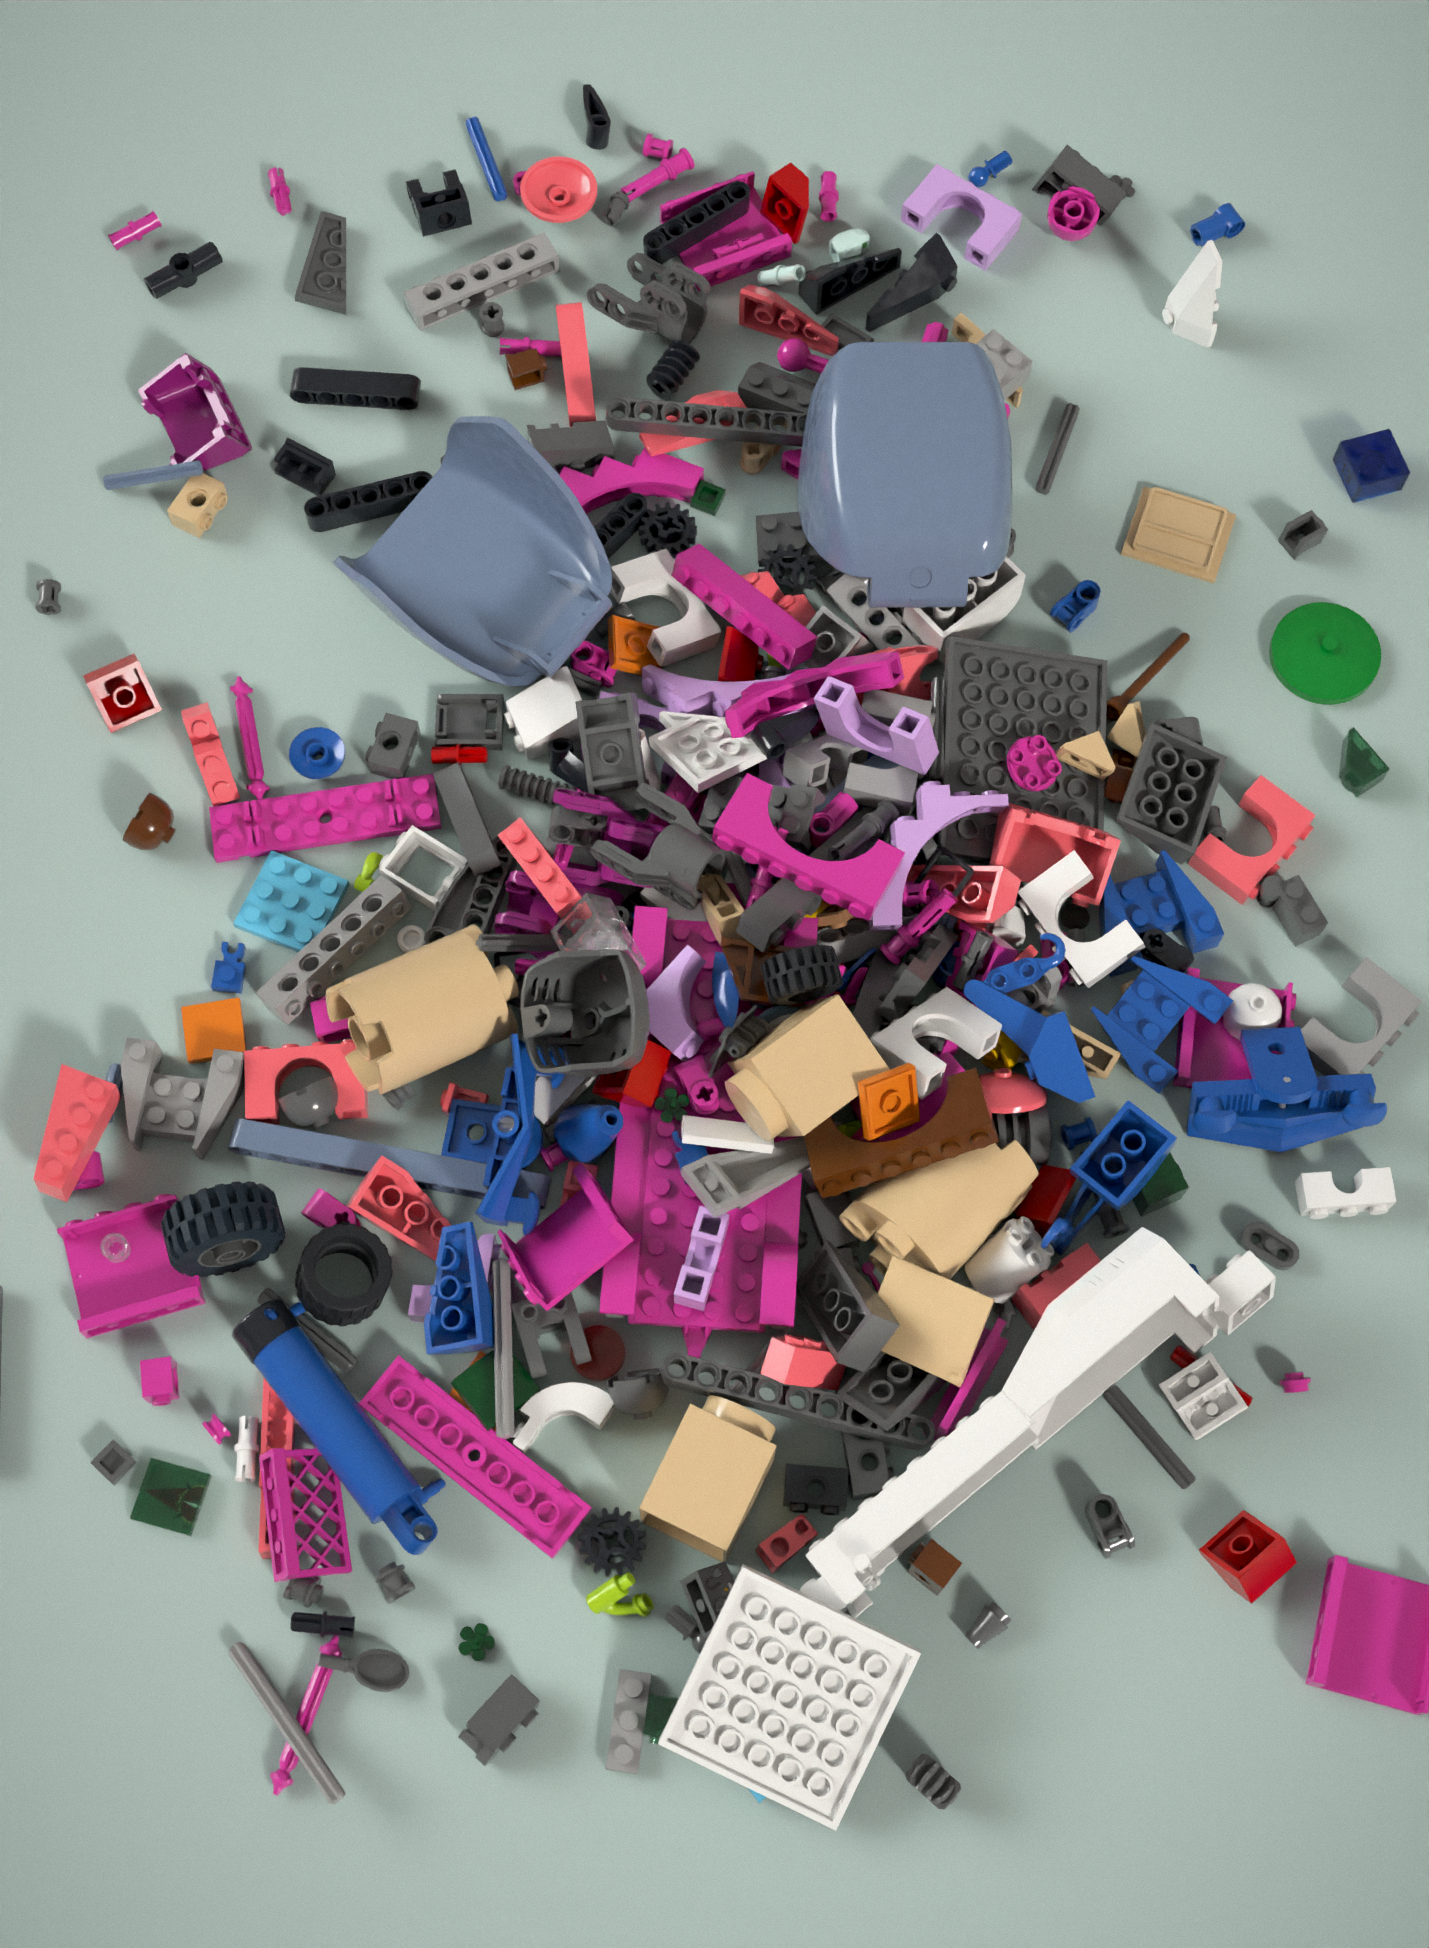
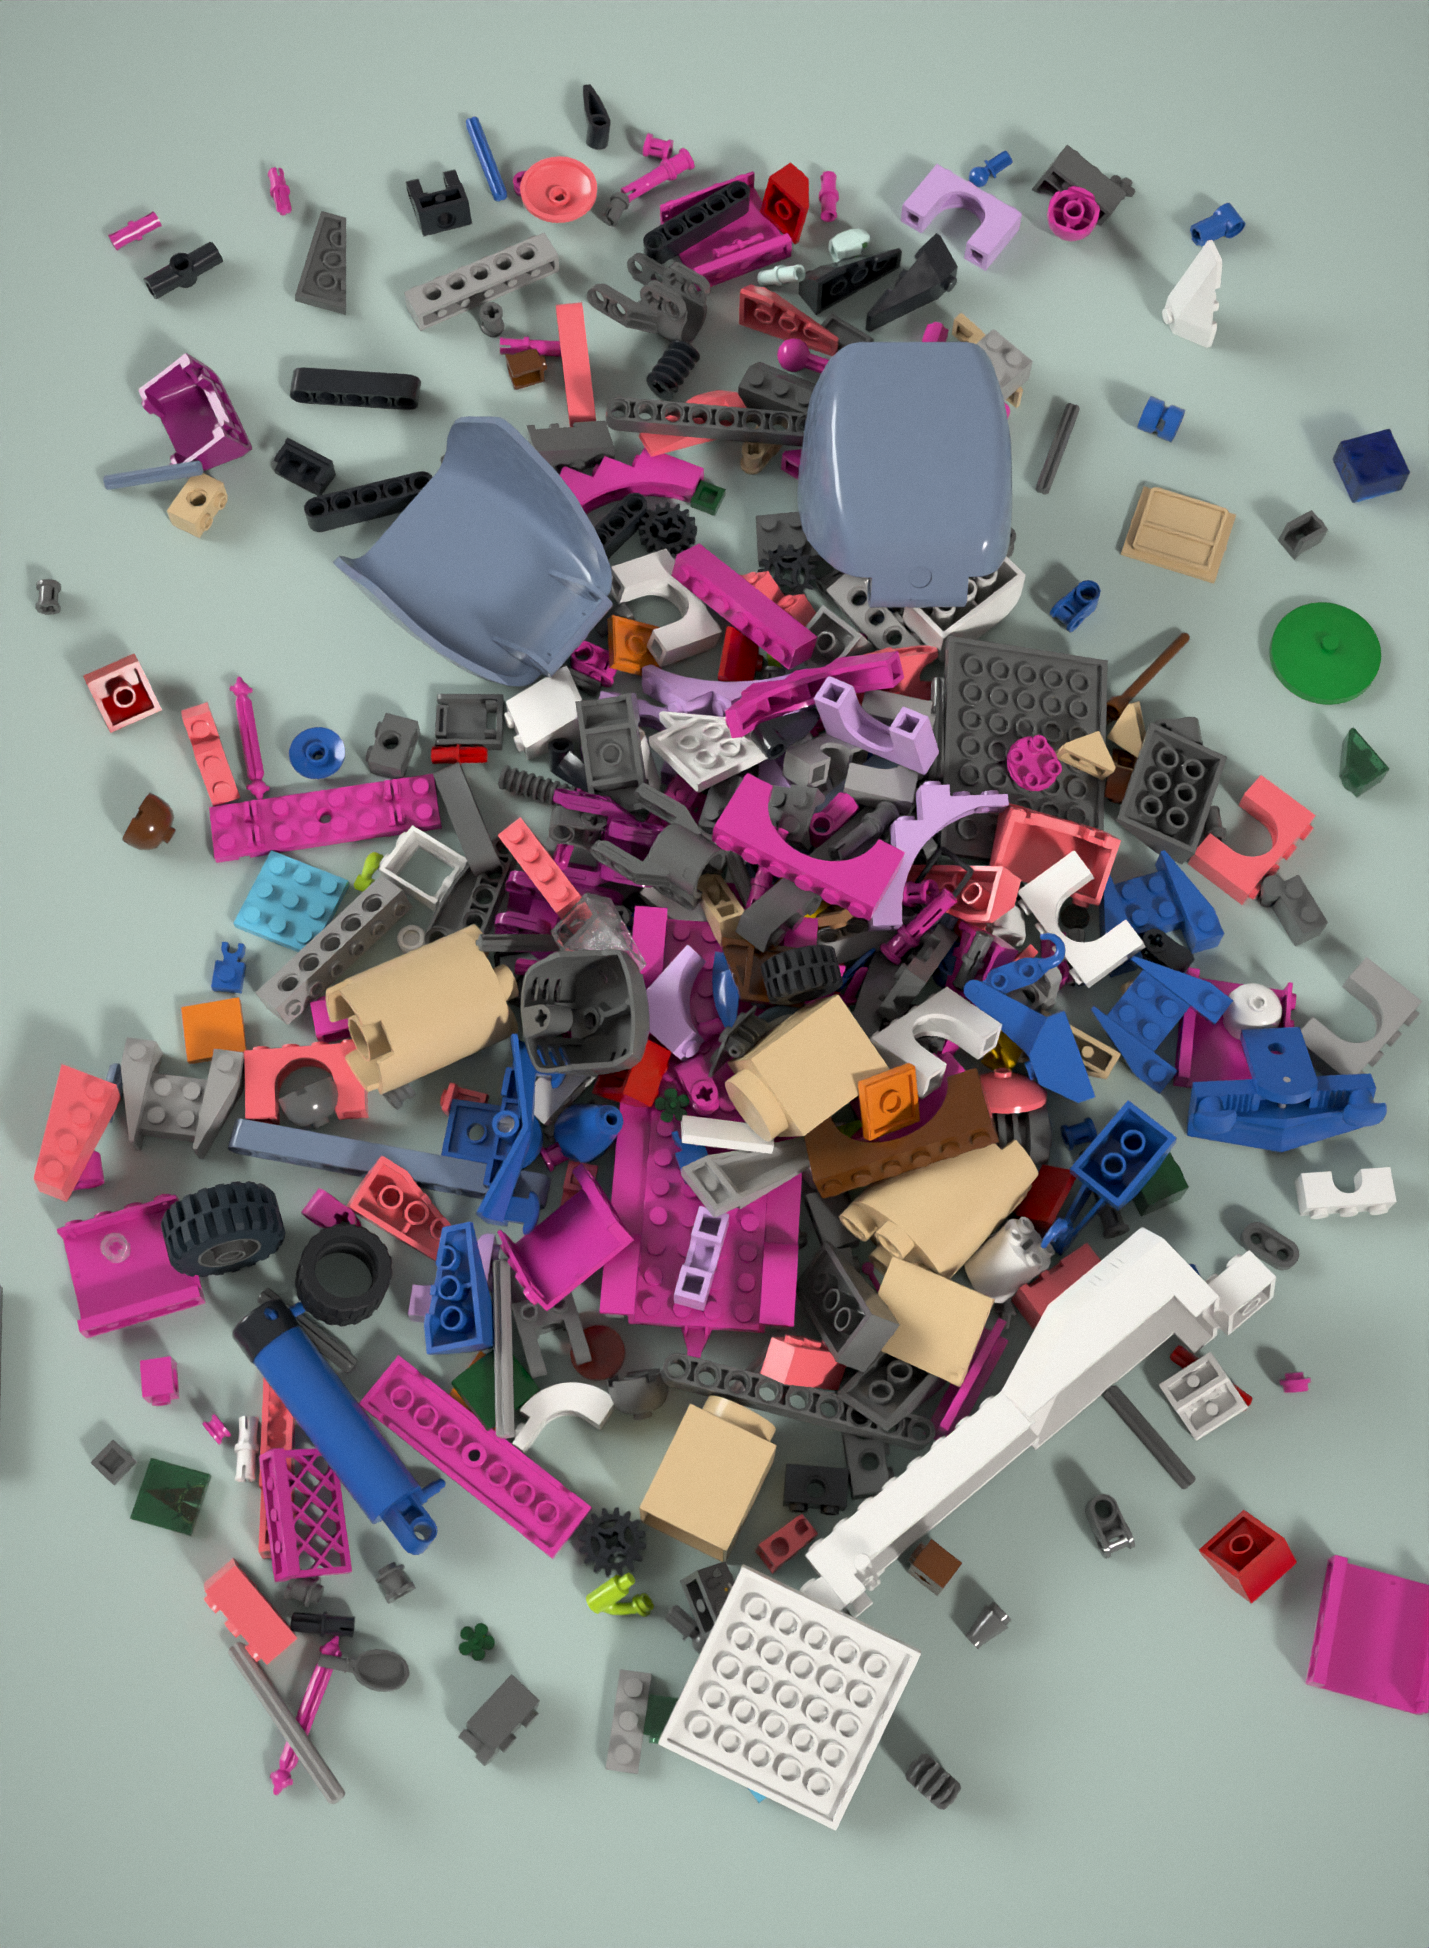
(248, 1612): none -> coral wedge
(1151, 419): none -> blue wheel

